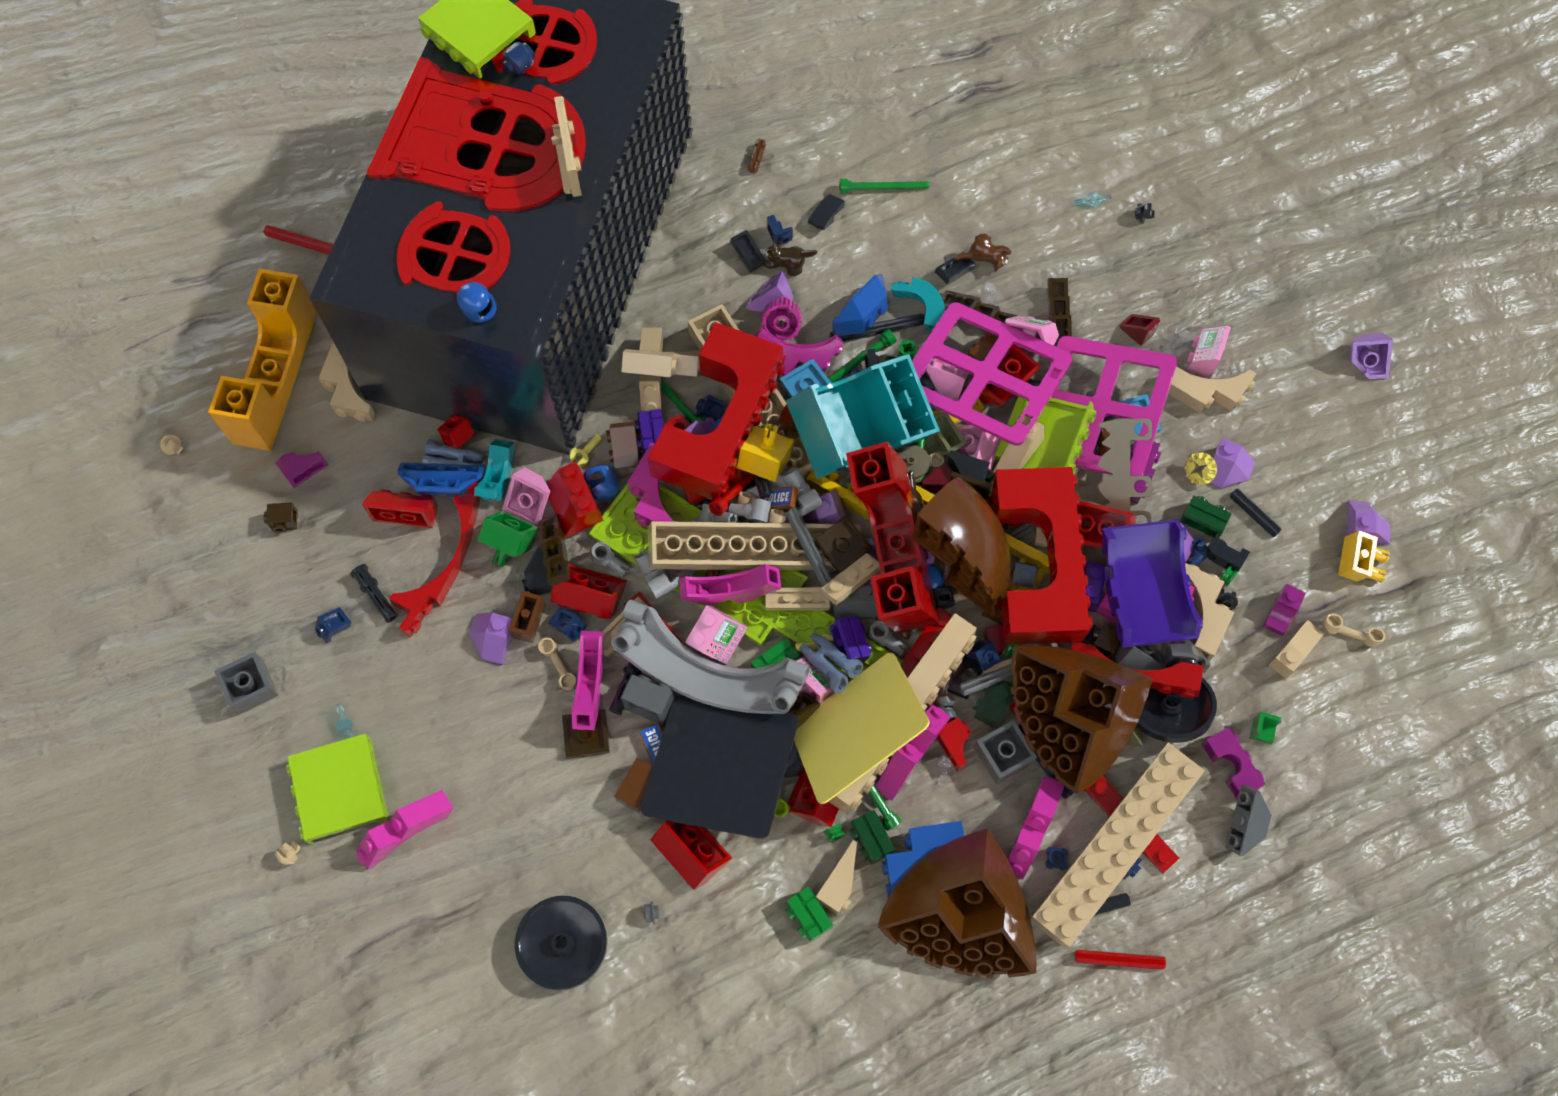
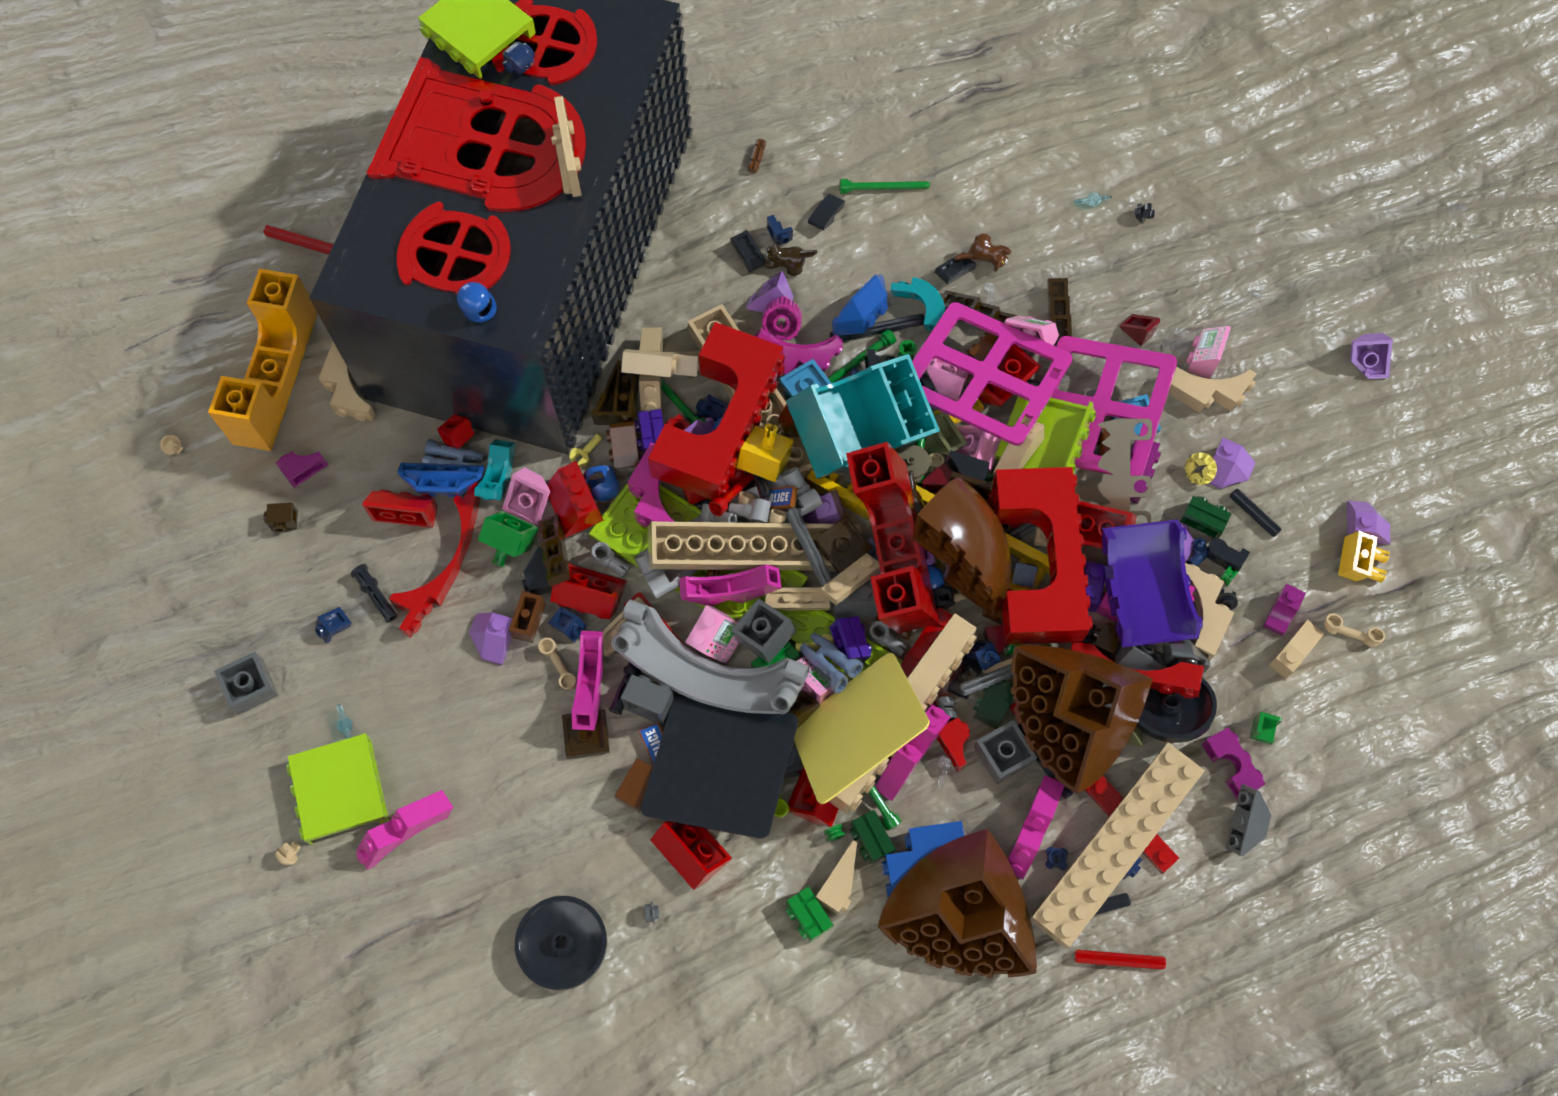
(619, 398): none -> dark brown wedge
(763, 630): none -> dark grey brick

